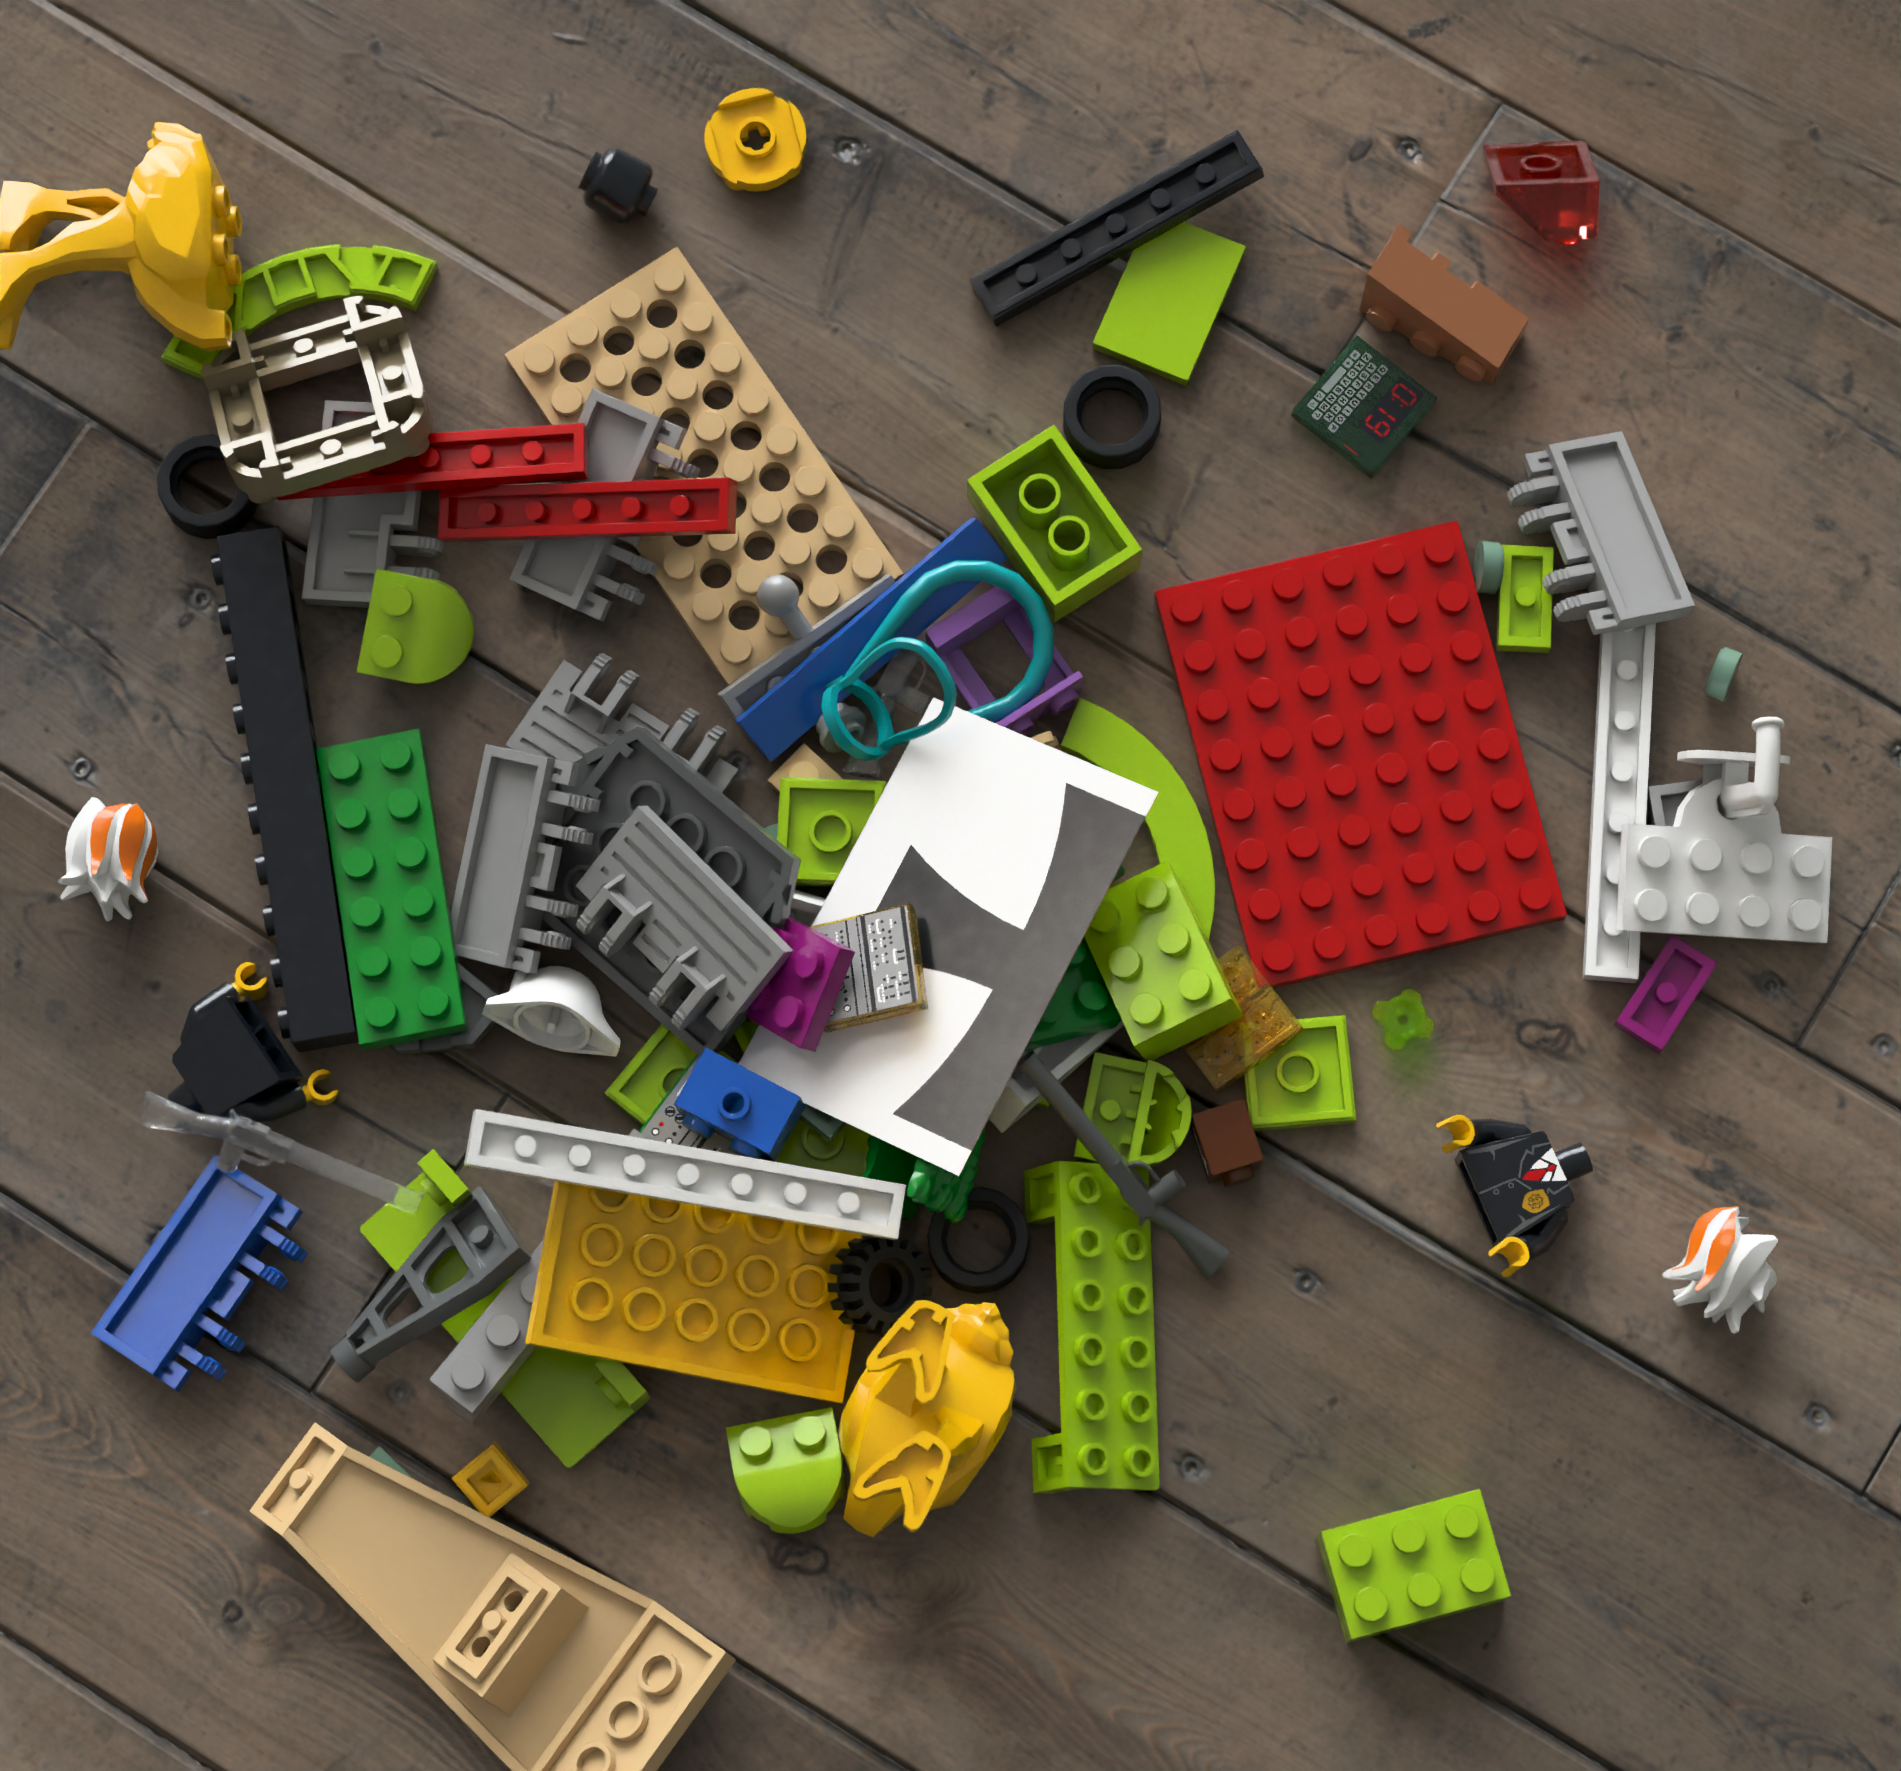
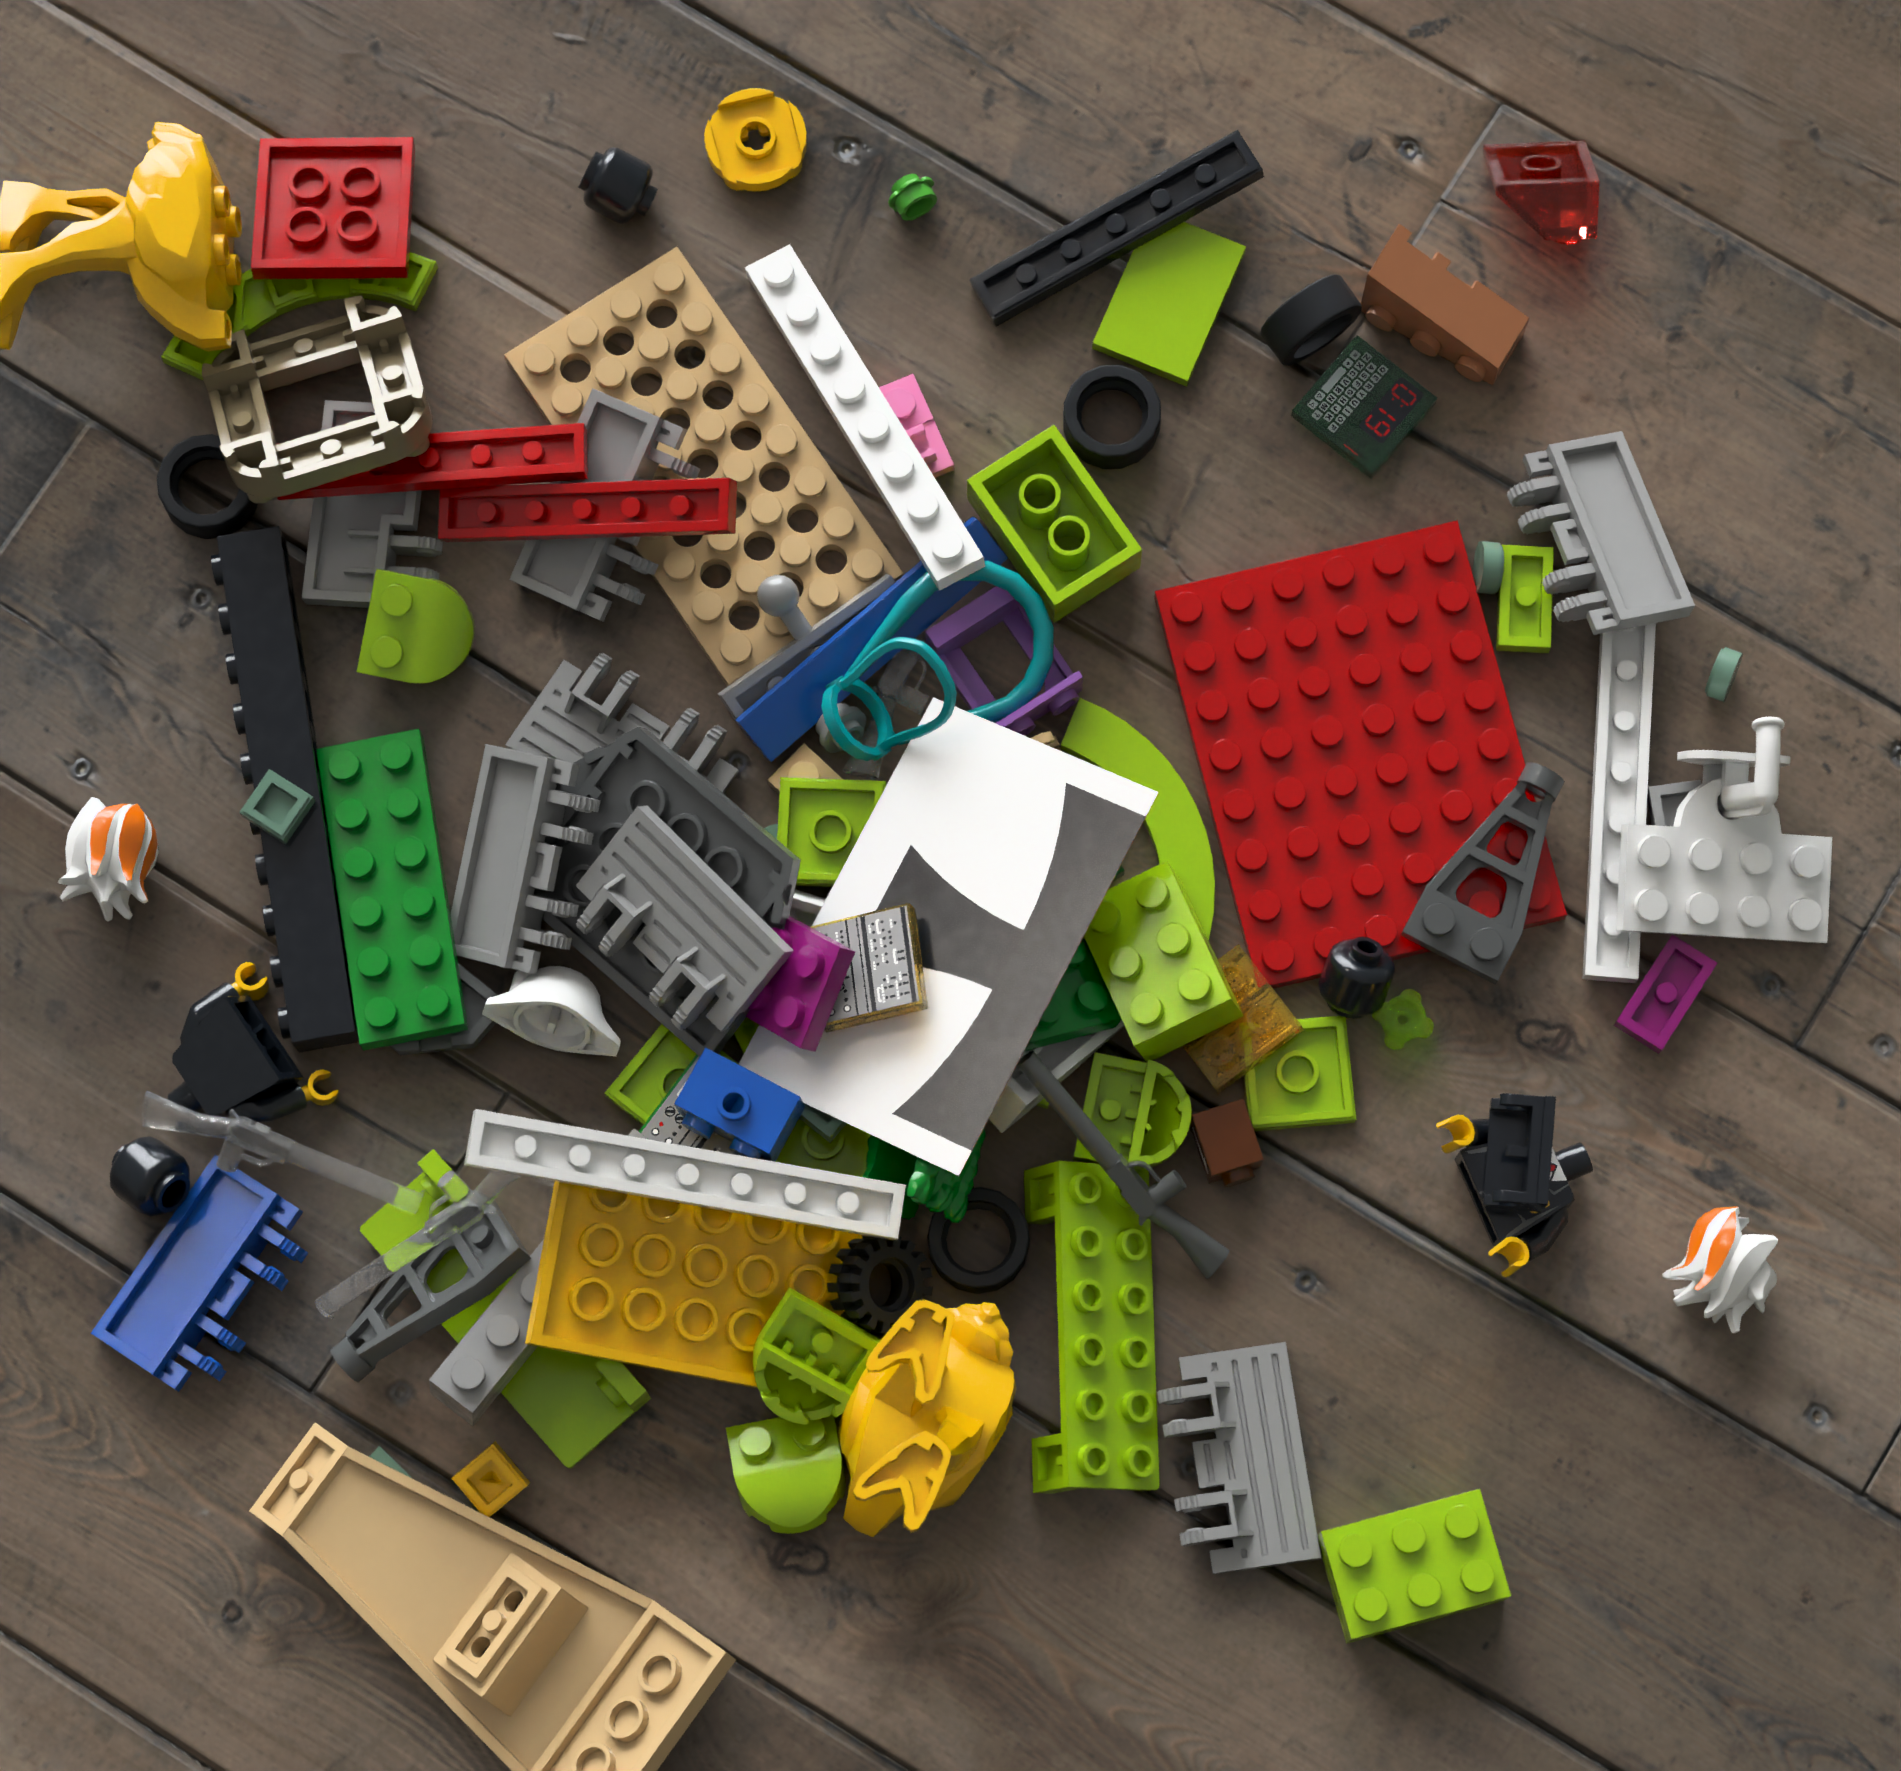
(150, 1176): none -> black head
(277, 806): none -> sand green tile
(333, 208): none -> red plate
(466, 1211): none -> clear piece
(809, 1359): none -> lime slope
(865, 418): none -> white plate
(912, 196): none -> bright green plate
(915, 416): none -> bright pink plate
(1253, 1457): none -> light grey hinge
(1311, 319): none -> black tyre
(1356, 977): none -> black head
(1462, 933): none -> dark grey plate
(1519, 1152): none -> black hinge

